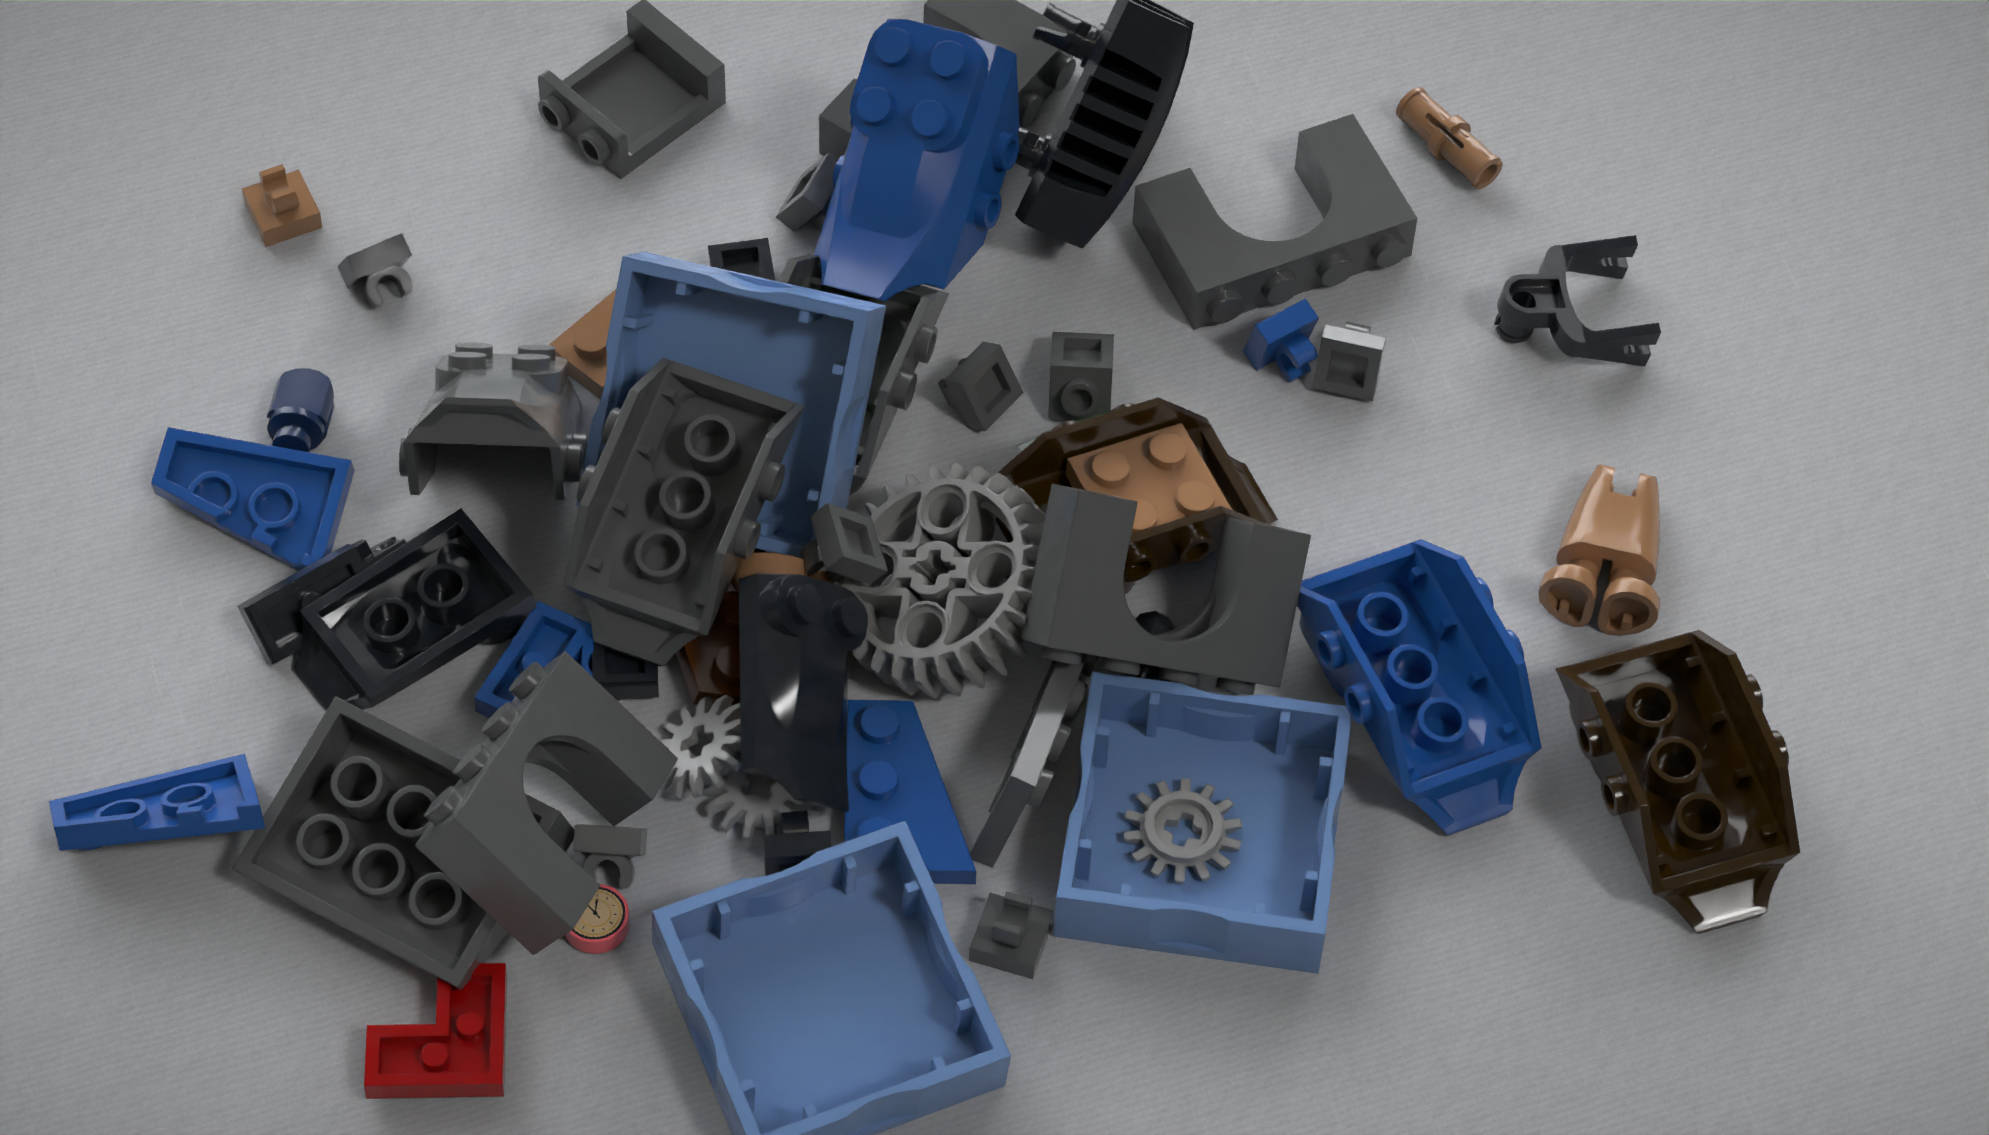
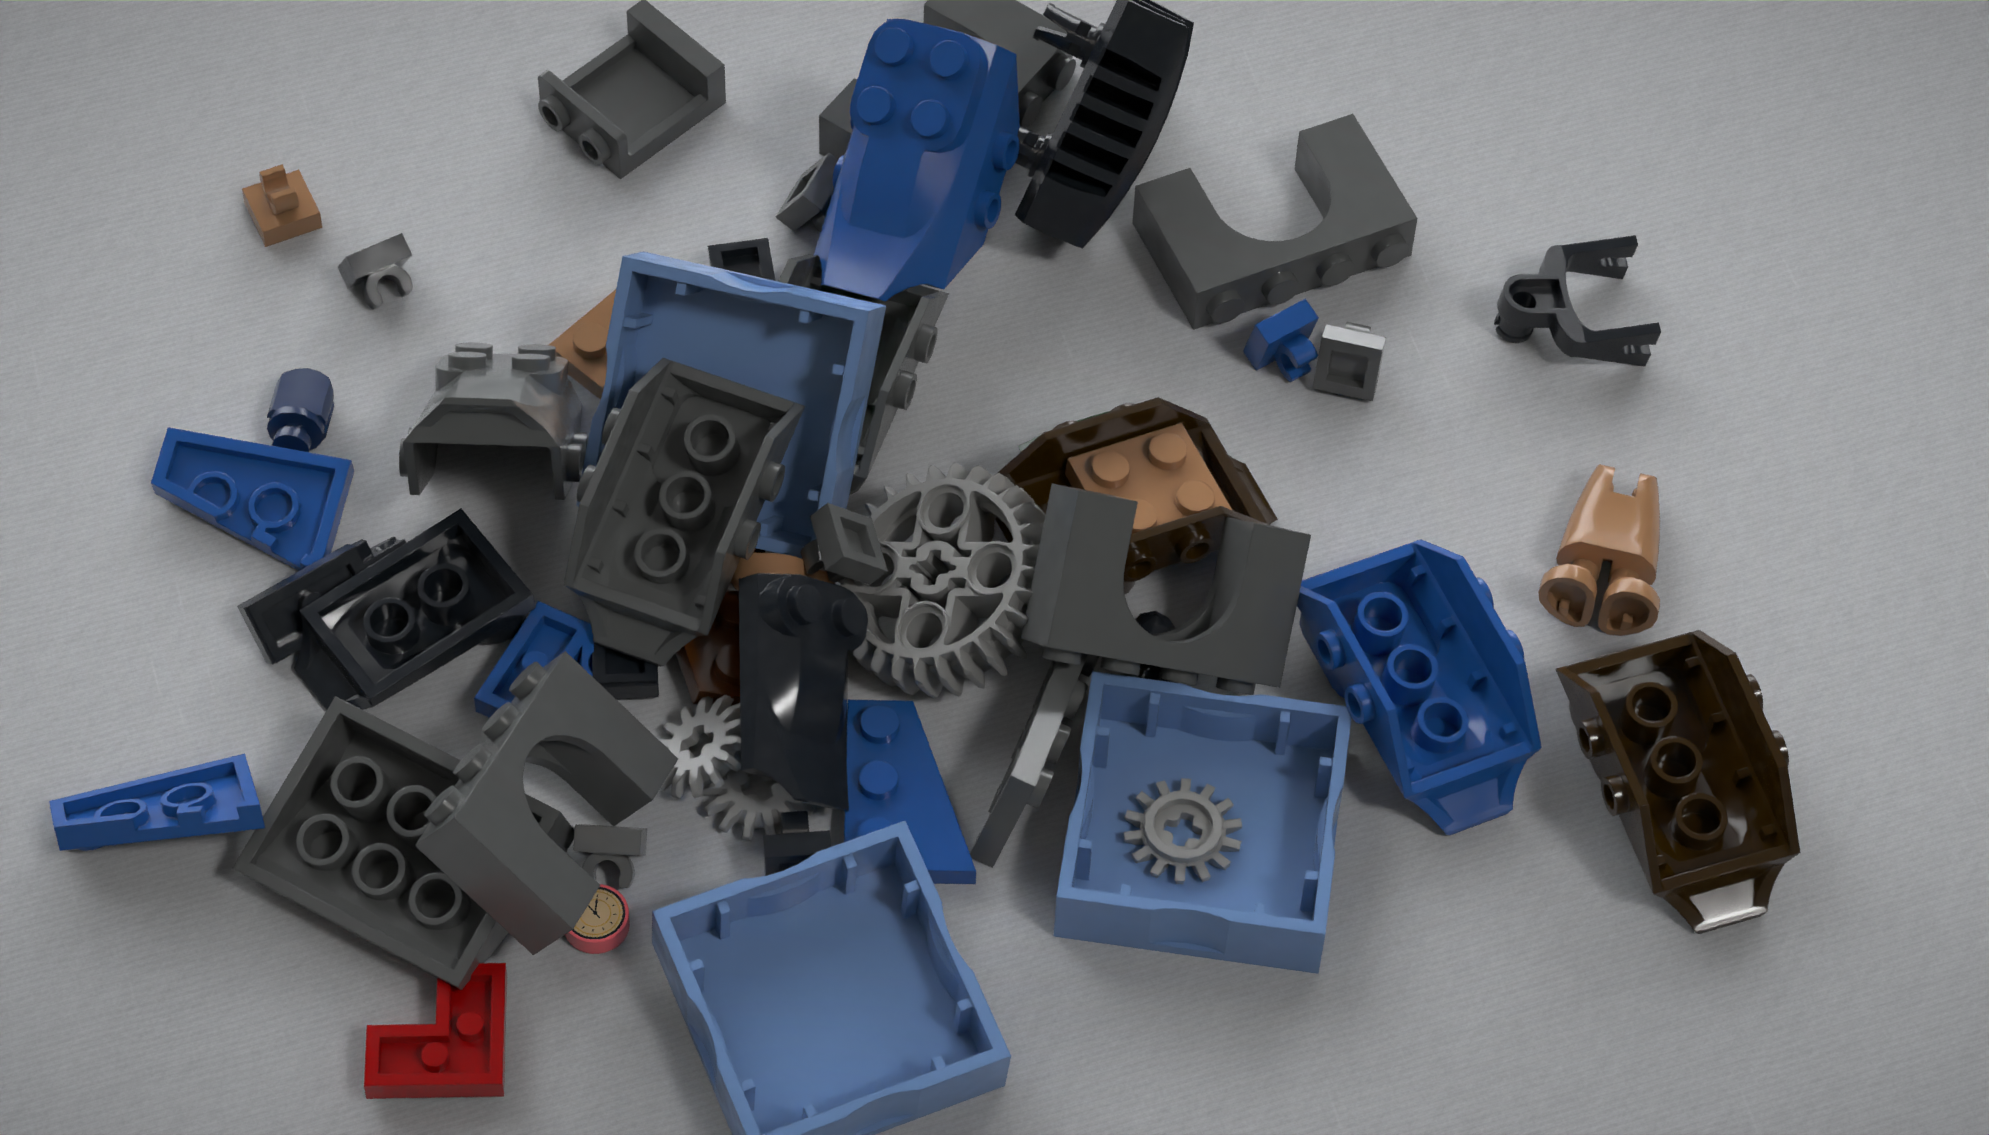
(982, 386): dark grey tile -> none
(1011, 934): dark grey tile -> none
(1080, 375): dark grey bracket -> none
(1427, 117): medium nougat pin -> none

